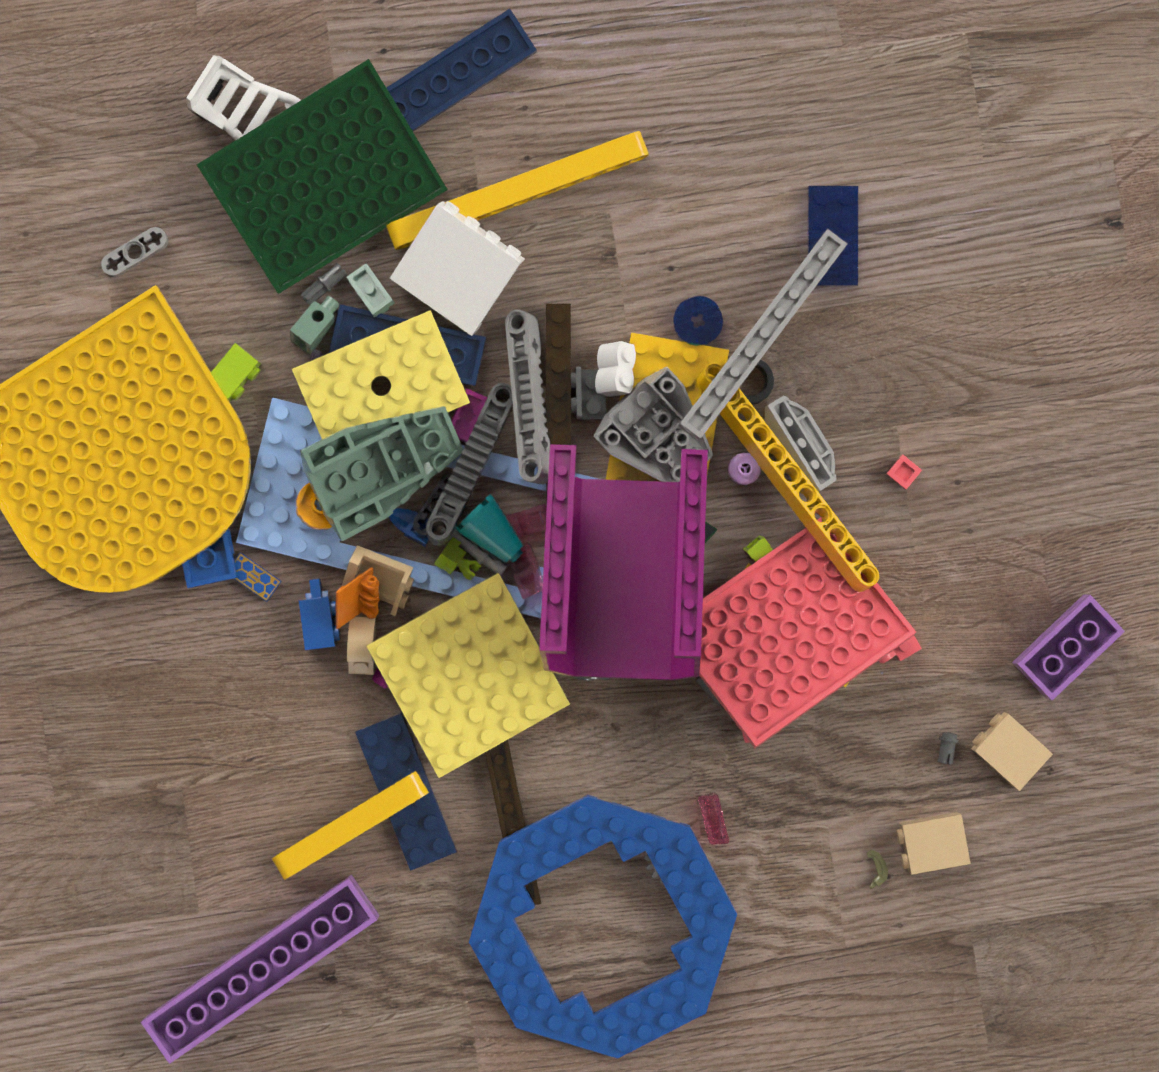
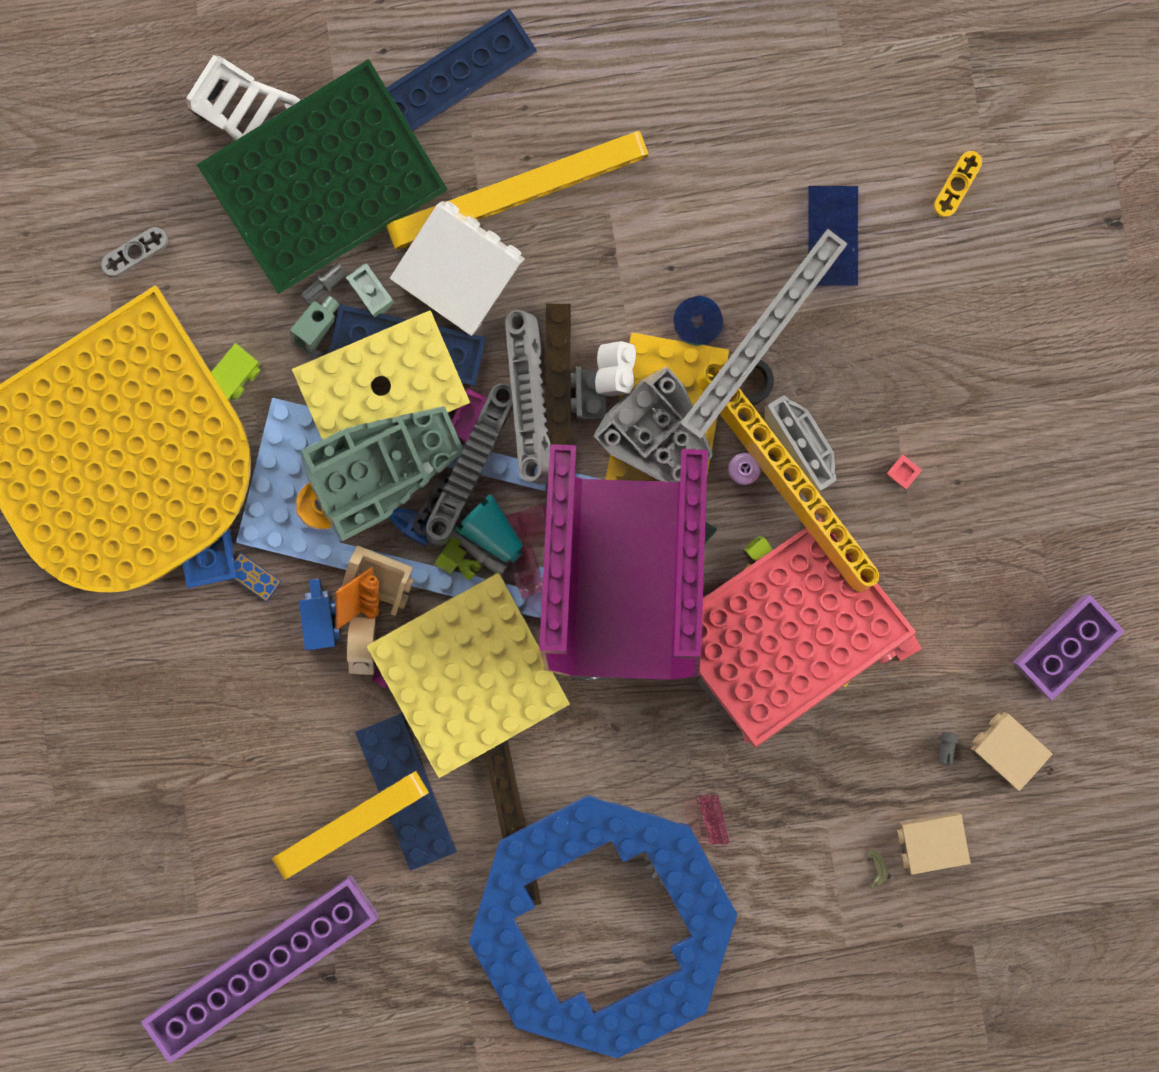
(961, 164): none -> yellow beam

